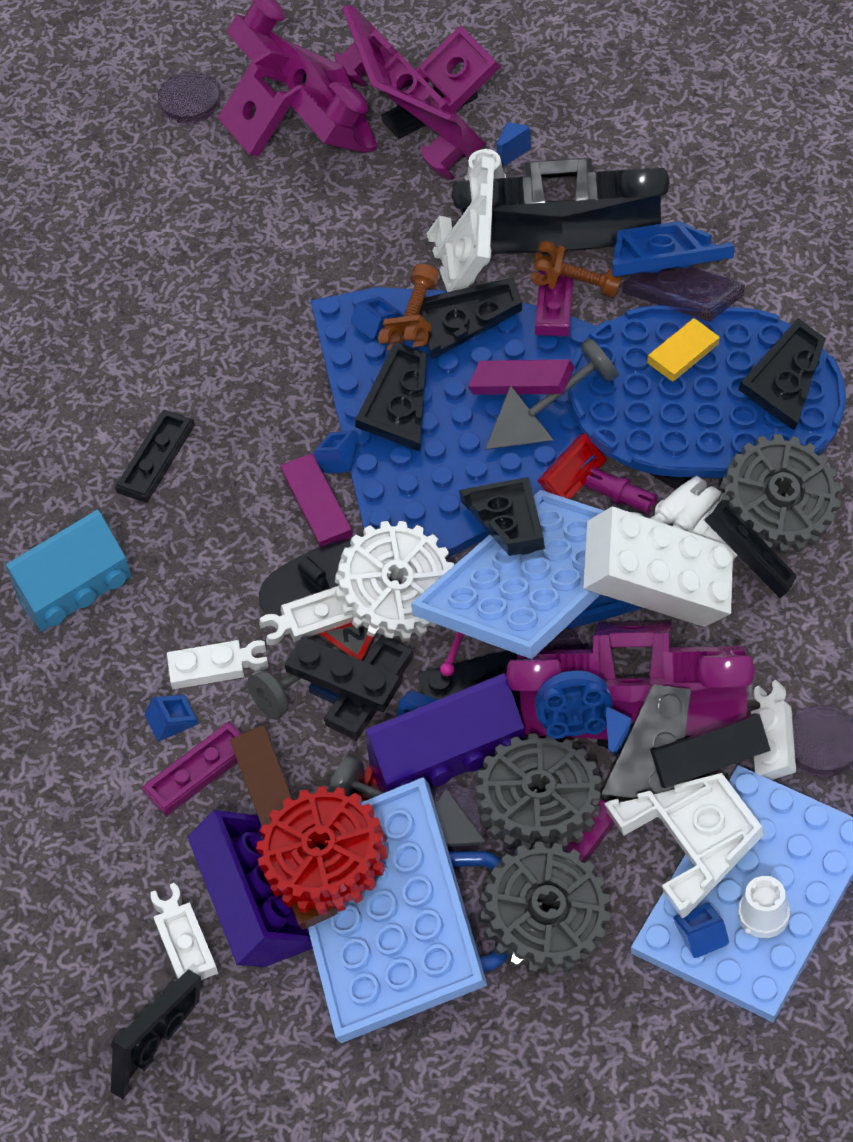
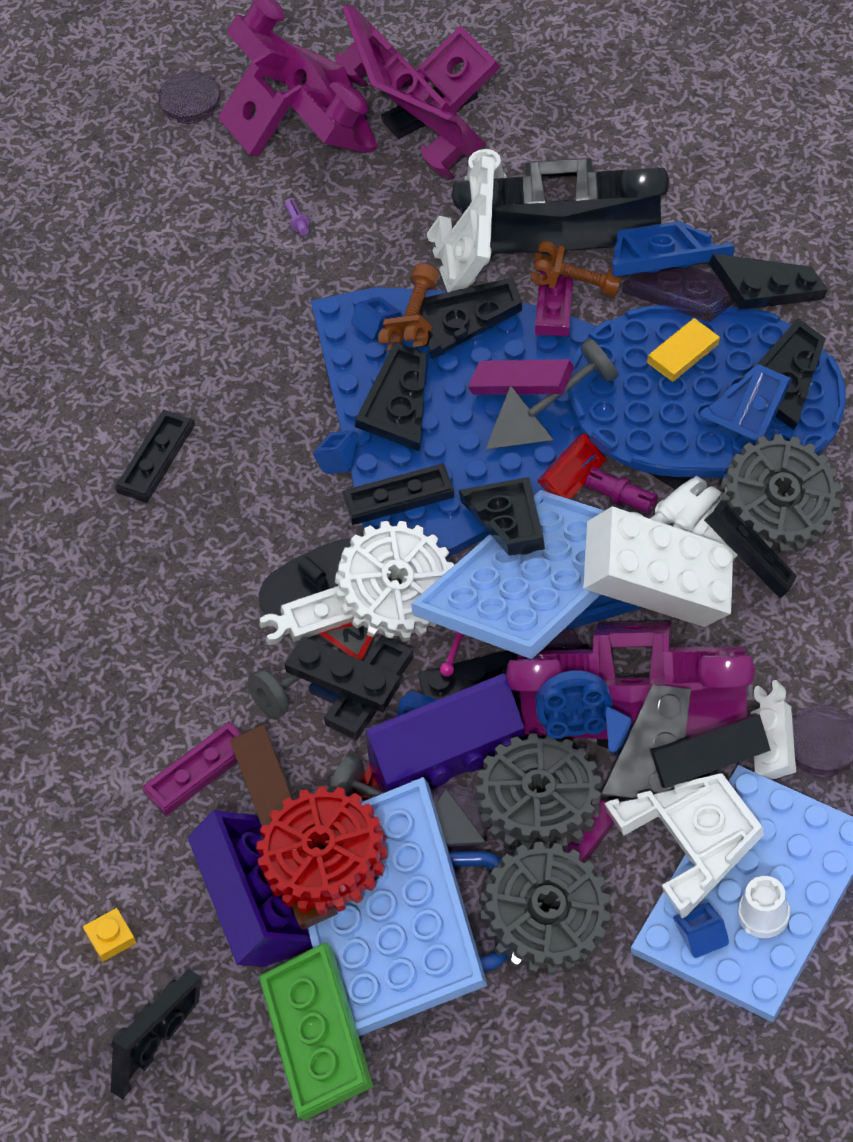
(68, 571): dark azure slope -> none
(109, 934): none -> yellow plate
(169, 715): blue slope -> none
(182, 936): white plate -> none
(214, 663): white plate -> none
(299, 221): none -> medium lavender piece
(315, 1031): none -> bright green tile
(316, 500): magenta tile -> none
(398, 494): none -> black tile
(513, 142): blue slope -> none
(751, 403): none -> blue wing
(766, 283): none -> black wing

